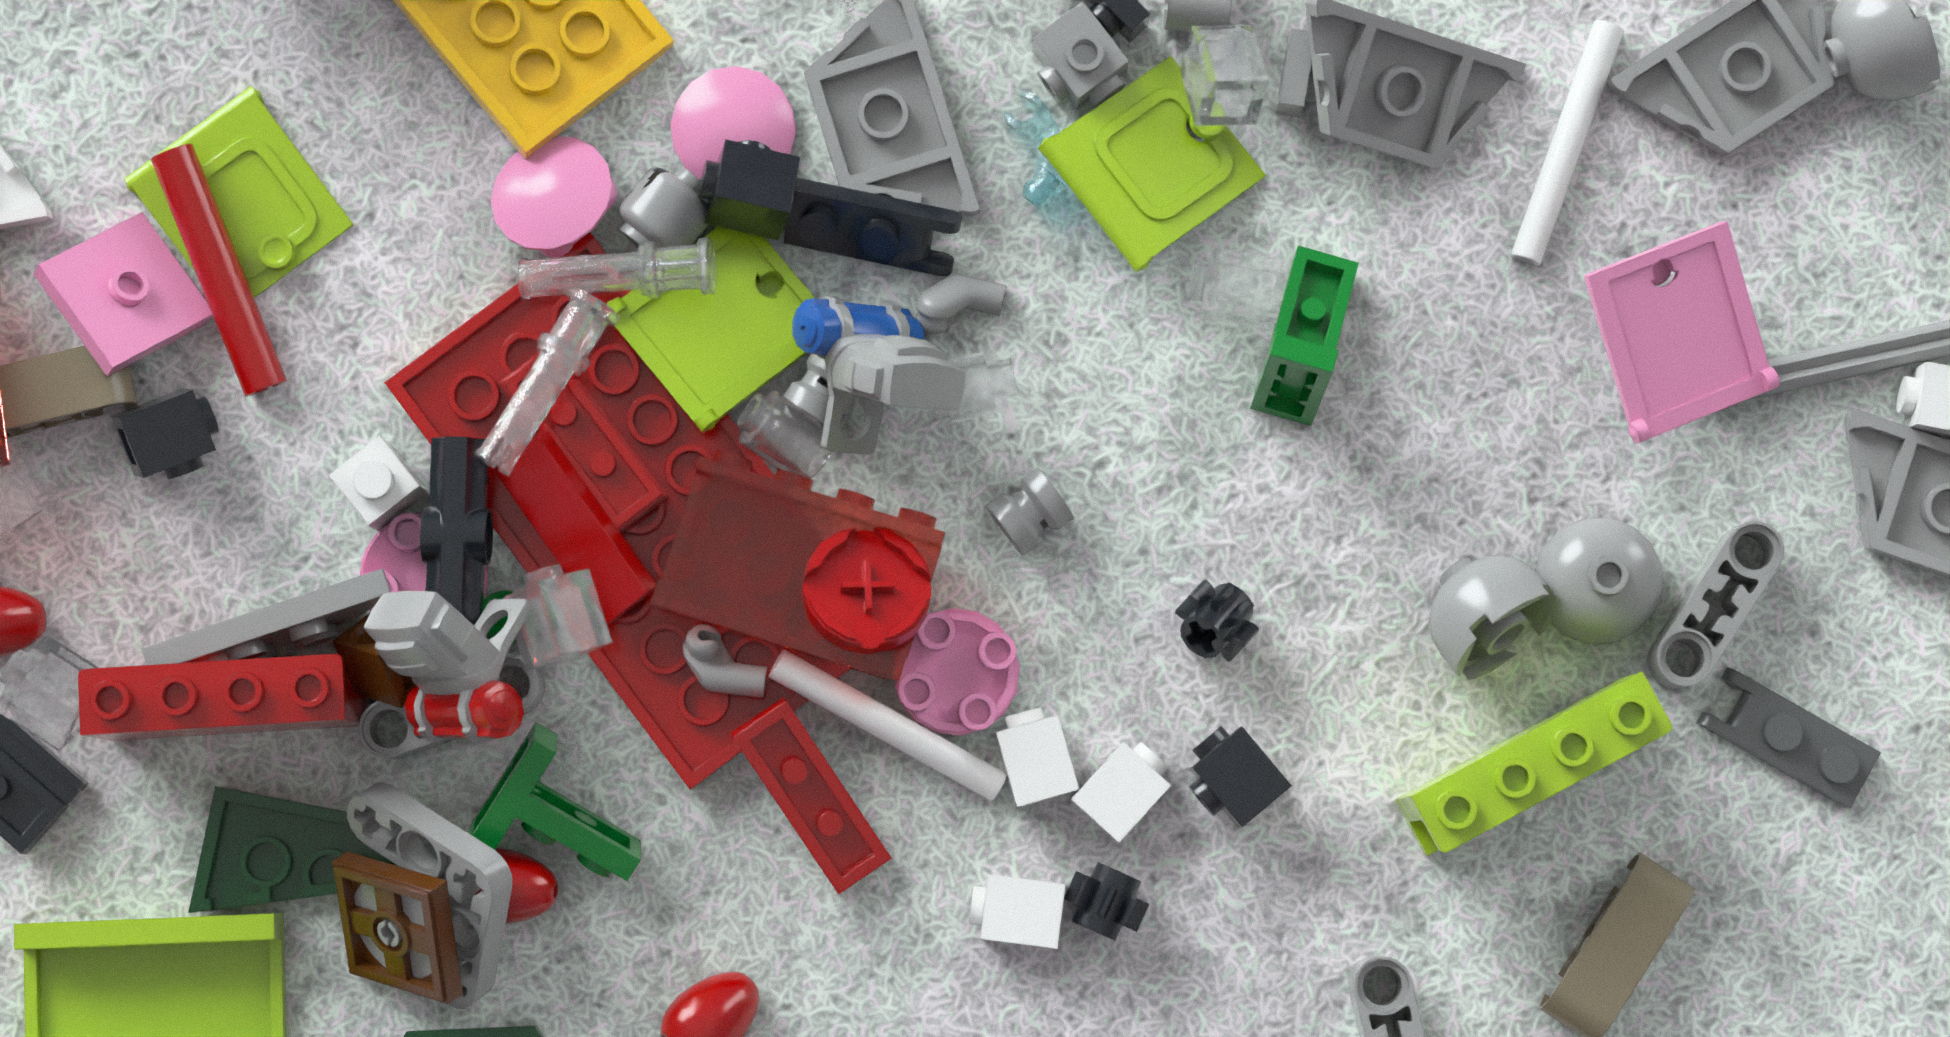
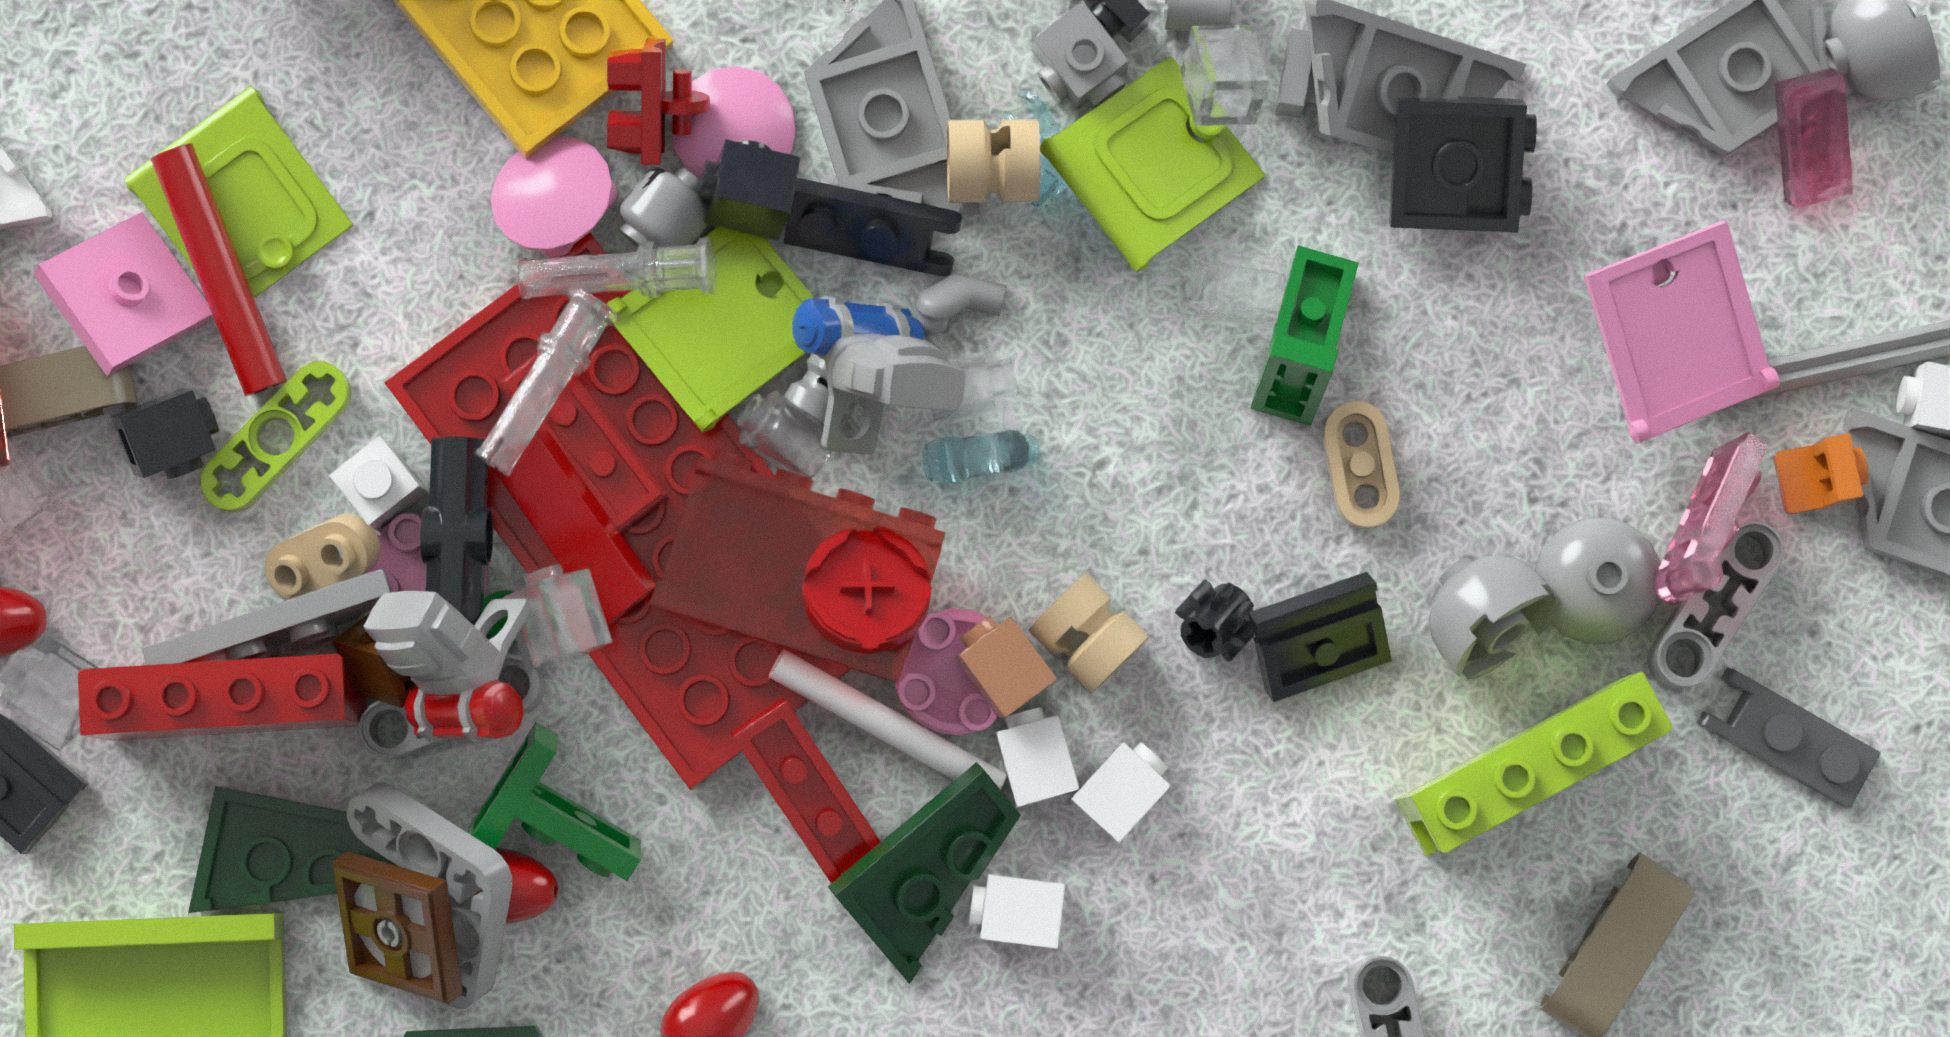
(249, 434): none -> lime beam
(316, 558): none -> tan plate
(645, 129): none -> red hips
(716, 668): light grey arm -> none
(919, 872): none -> dark green wing
(966, 457): none -> clear light blue piece
(993, 161): none -> tan wheel
(1003, 665): none -> nougat brick
(1029, 511): light grey wheel -> none
(1088, 633): none -> tan wheel
(1106, 901): black gear -> none
(1235, 776): black brick -> none
(1320, 636): none -> black plate
(1361, 465): none -> tan plate
(1461, 164): none -> black plate
(1567, 142): white piece -> none
(1710, 520): none -> clear pink plate
(1813, 137): none -> clear pink plate
(1821, 474): none -> orange bracket

